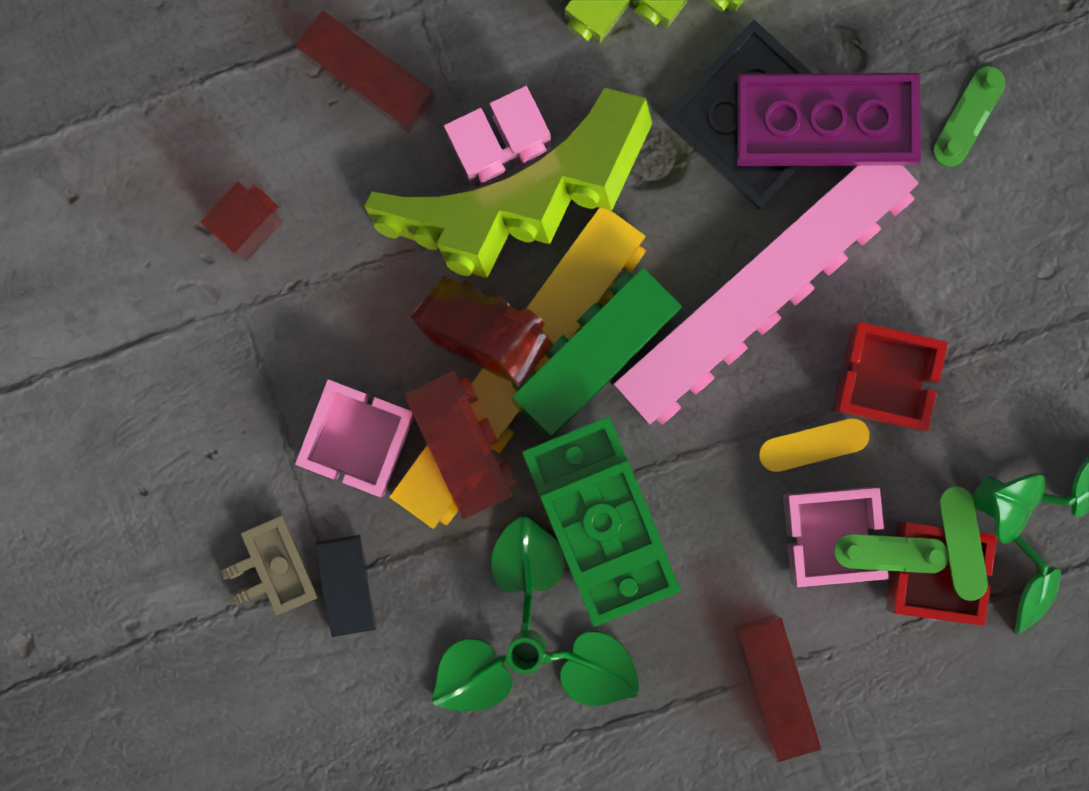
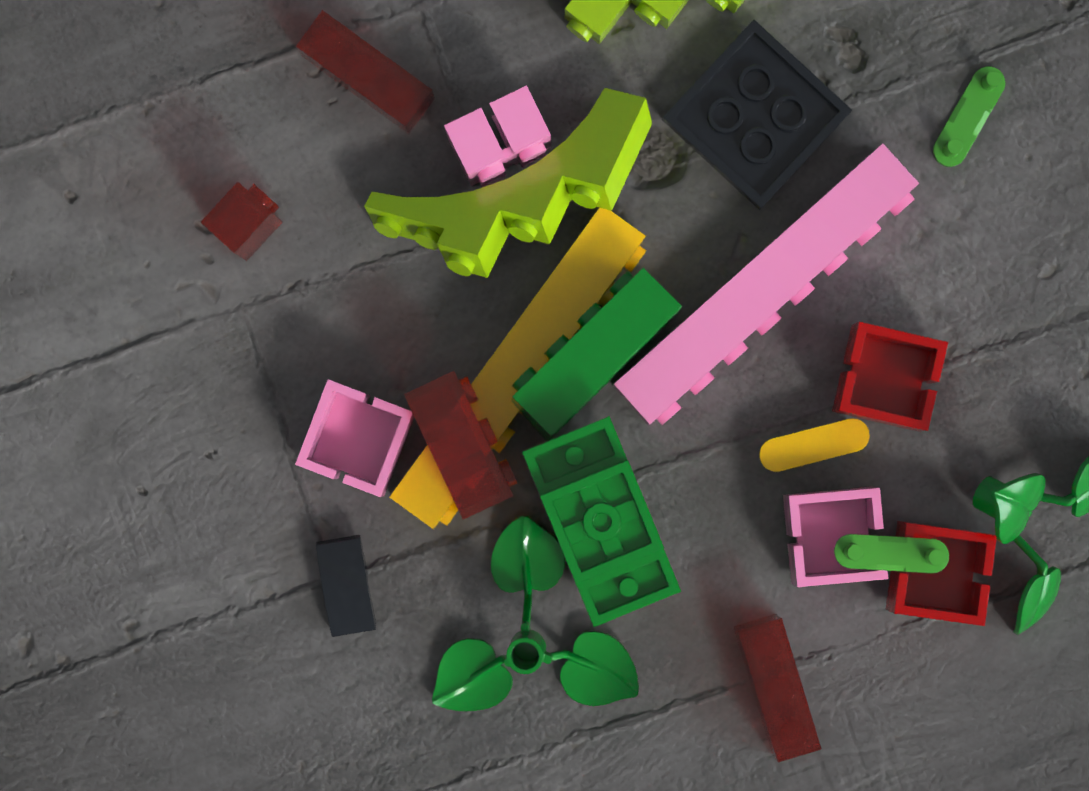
(278, 566): dark tan hinge -> none
(483, 329): clear red brick -> none
(829, 119): magenta tile -> none
(963, 543): bright green piece -> none

